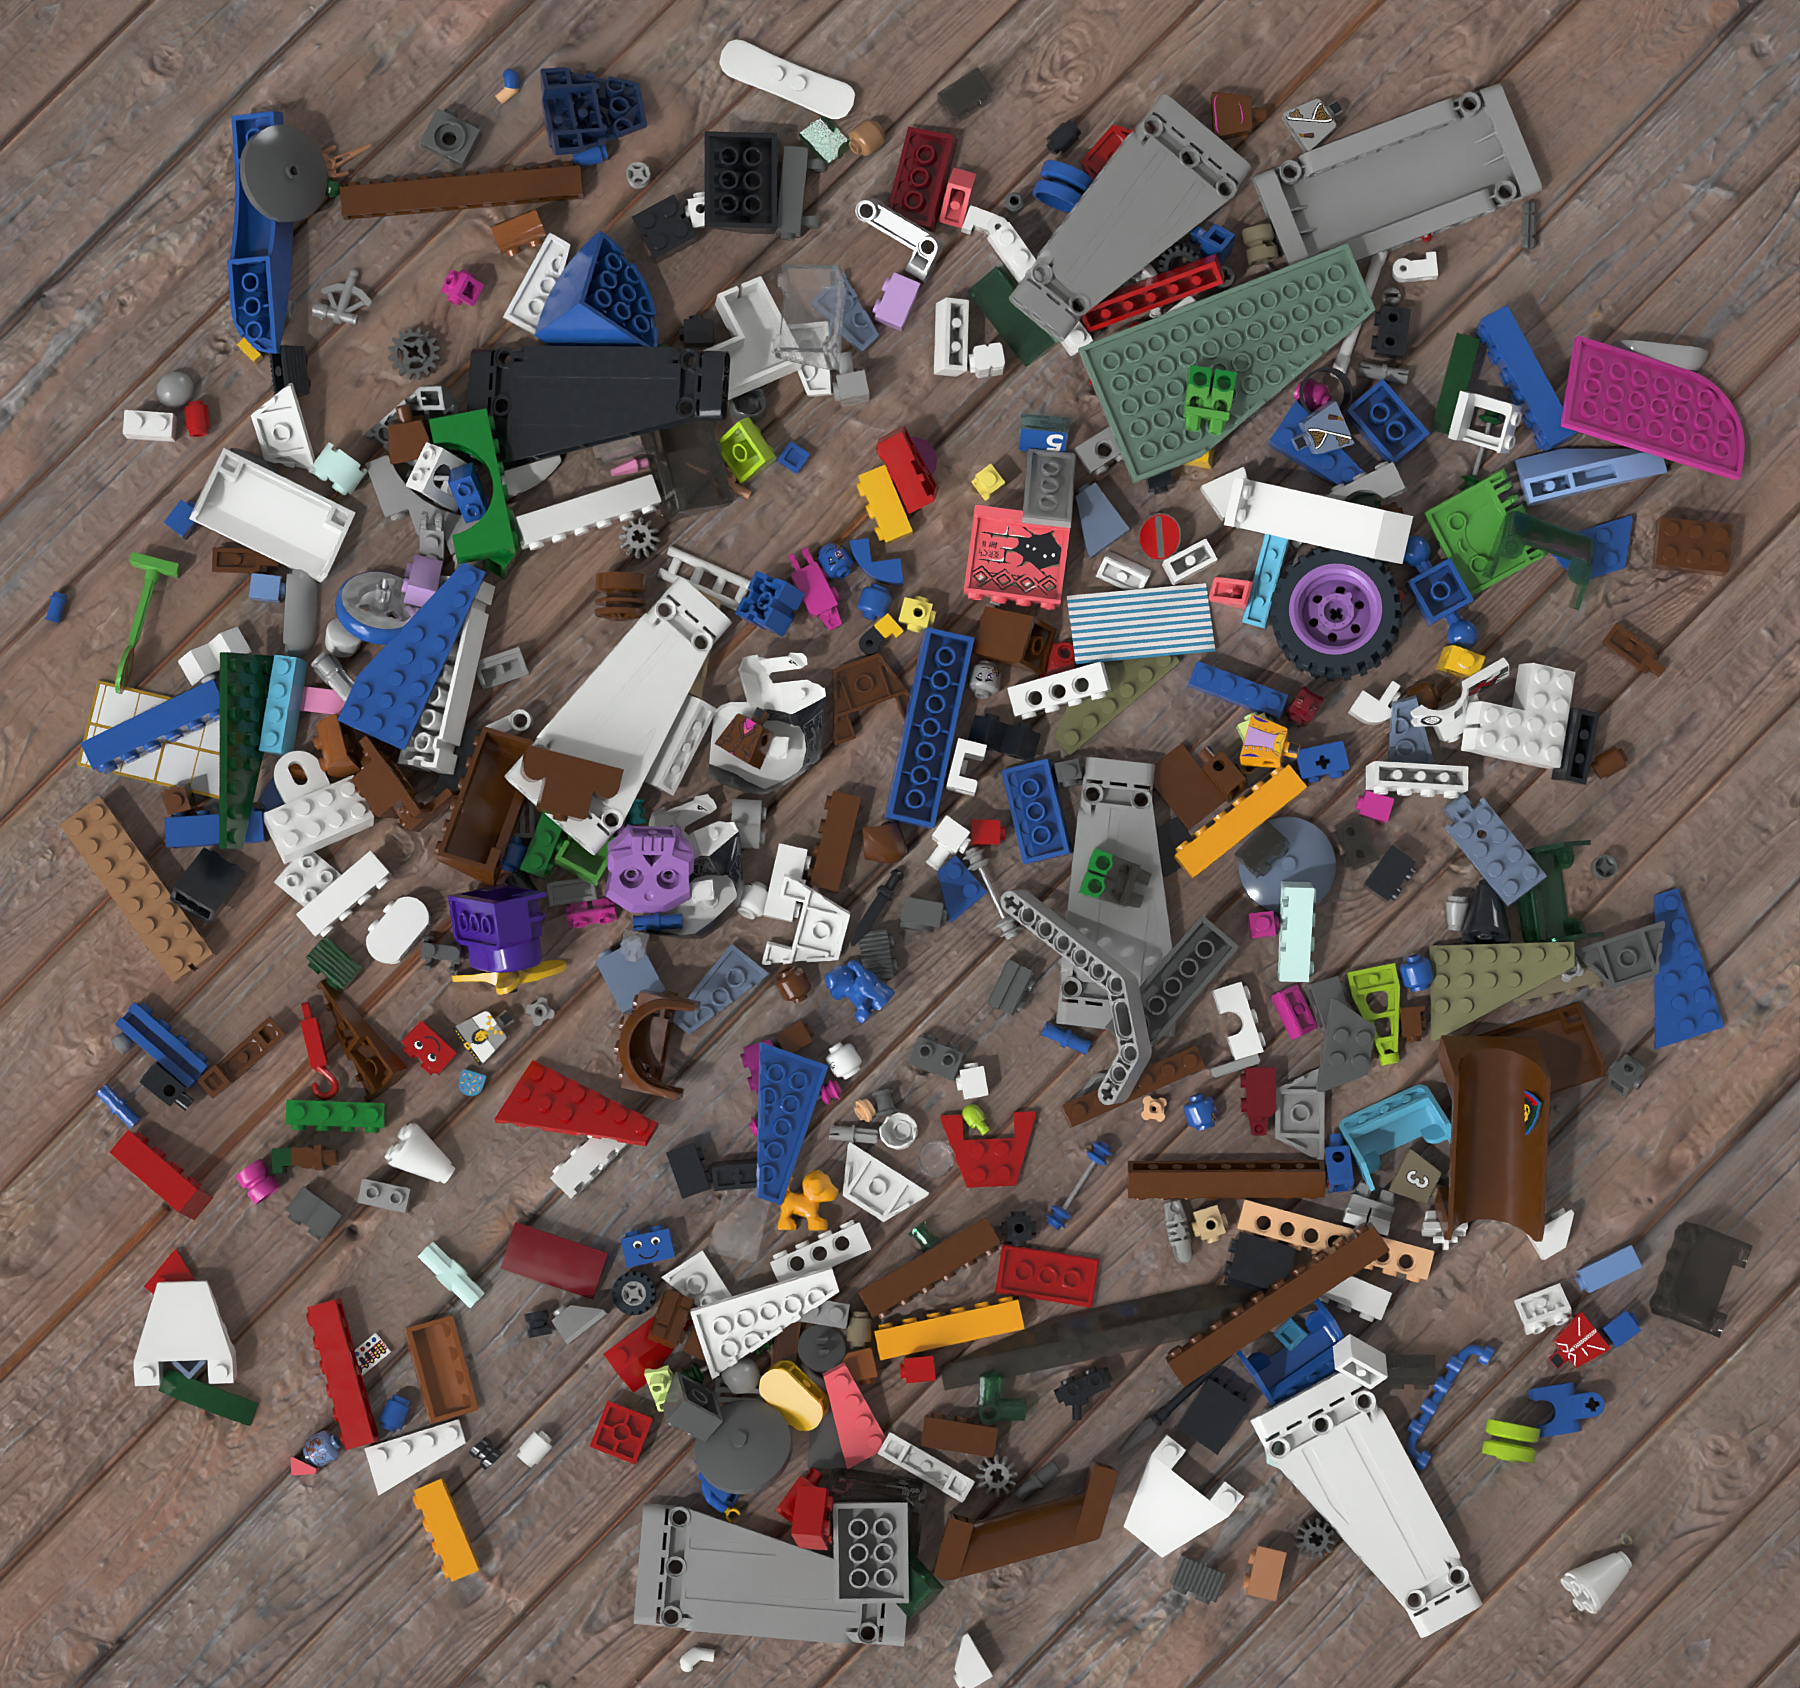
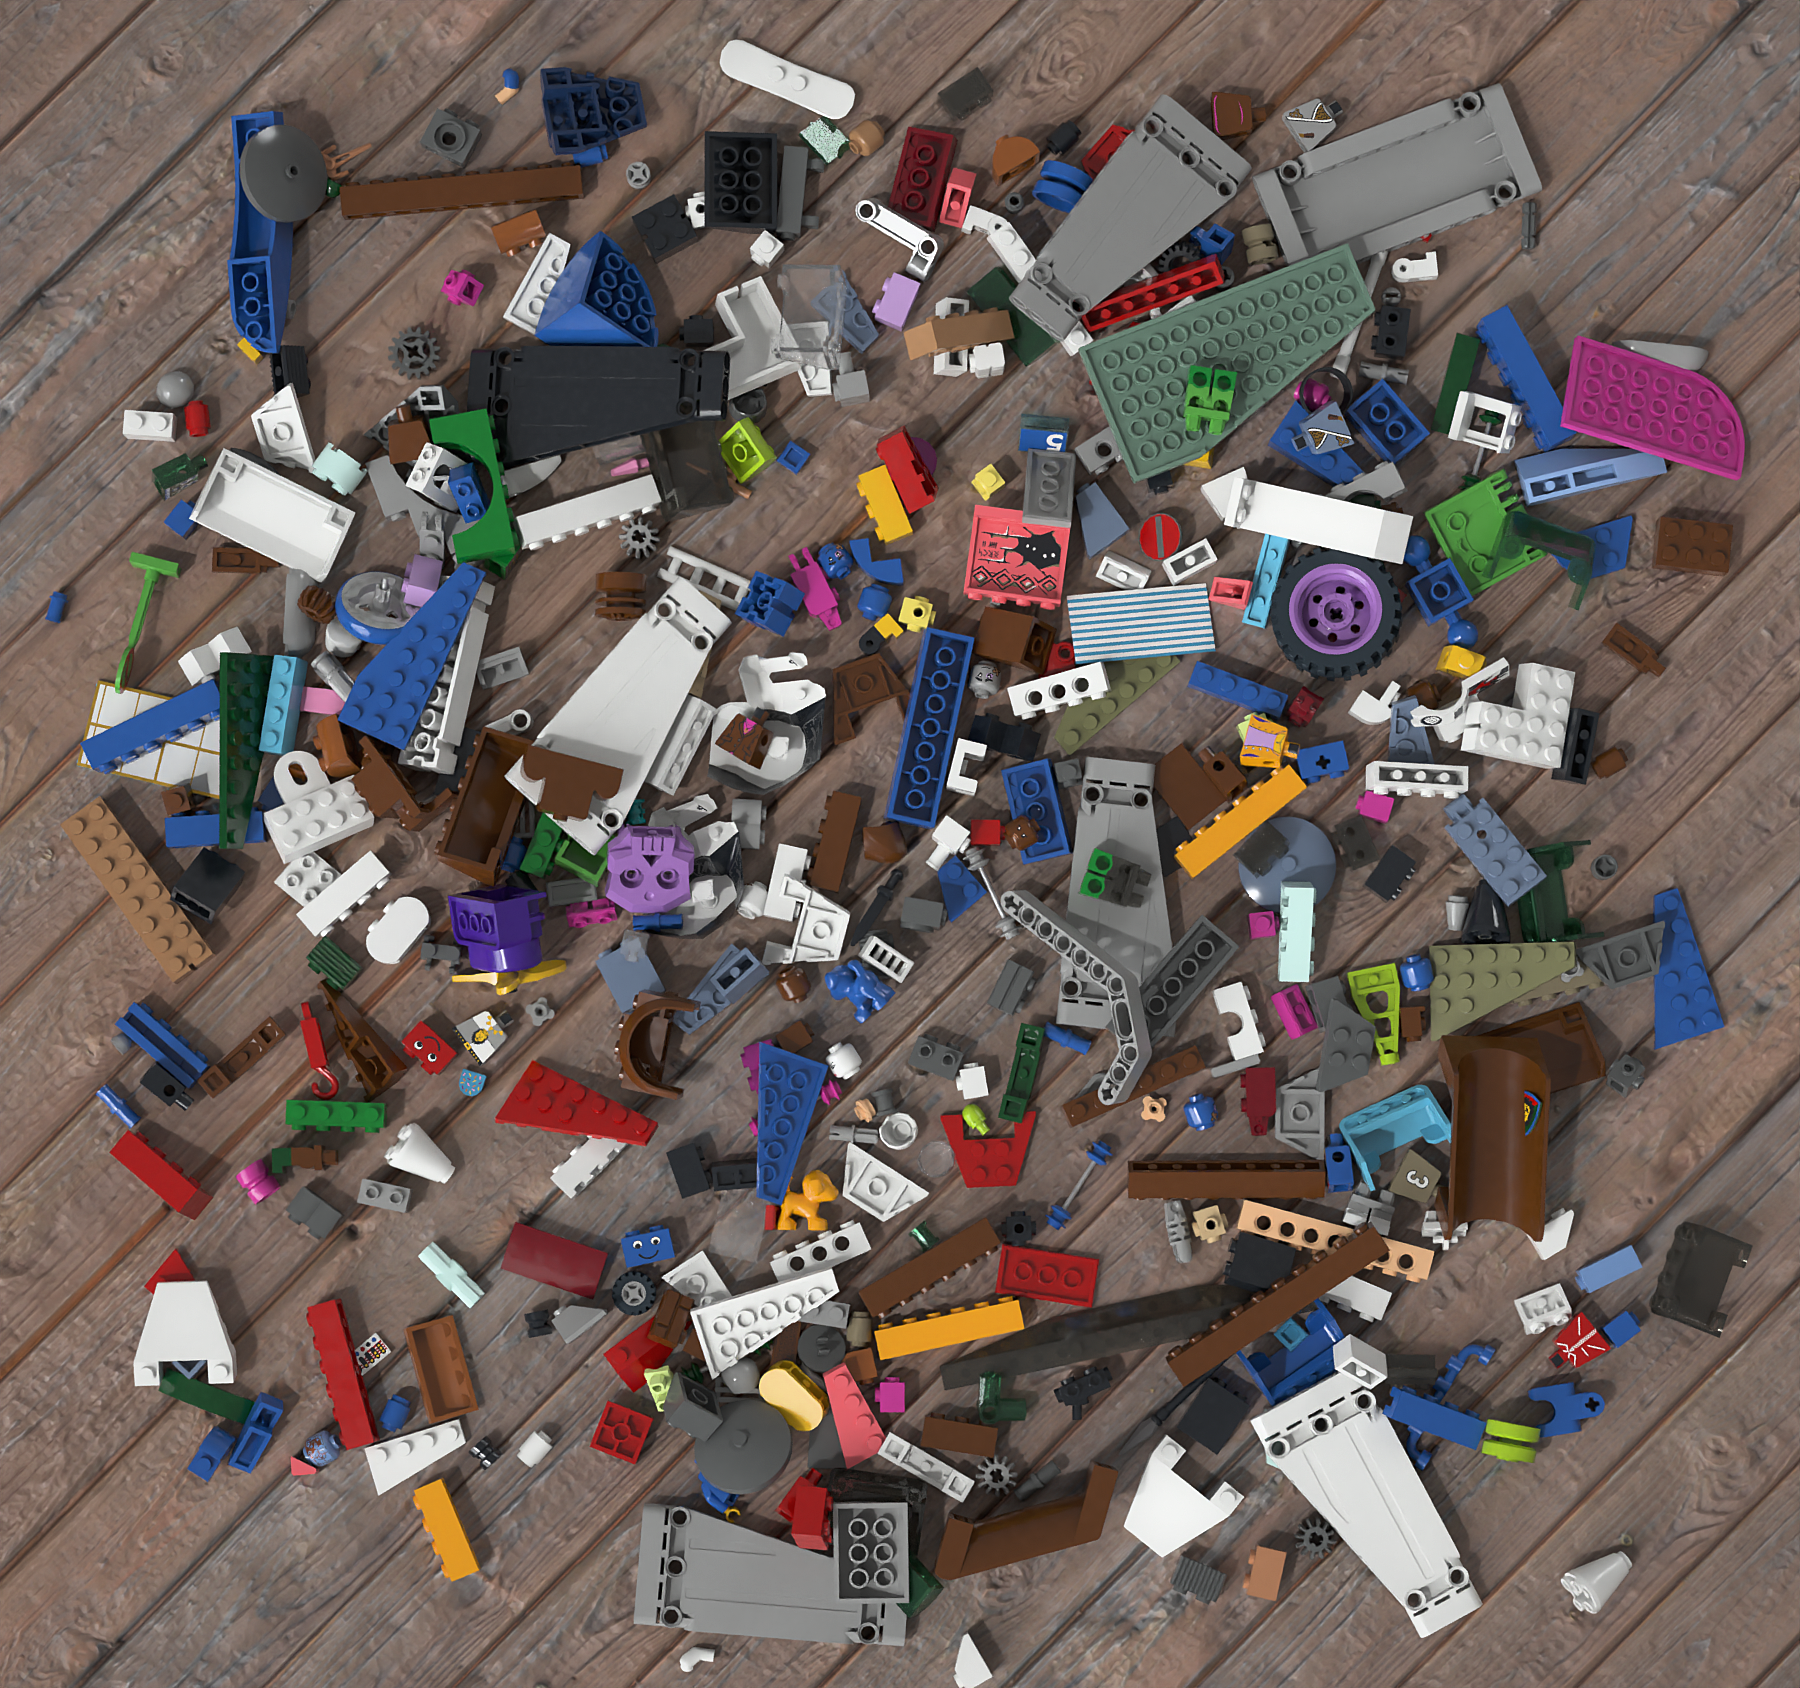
(169, 479): none -> clear green torso
(212, 1452): none -> blue brick
(256, 1432): none -> blue slope
(267, 588): medium blue brick -> none
(317, 604): none -> reddish brown gear
(341, 312): light grey piece -> none
(739, 975): none -> sand blue brick
(766, 249): none -> white brick
(772, 1216): none -> red tile
(867, 948): none -> white slope
(891, 1395): none -> dark pink brick
(918, 1369): red brick -> none
(958, 332): none -> medium nougat wedge
(1012, 158): none -> dark orange brick
(1022, 832): none -> reddish brown head
(1023, 1073): none -> dark green slope
(1434, 1417): none -> blue brick

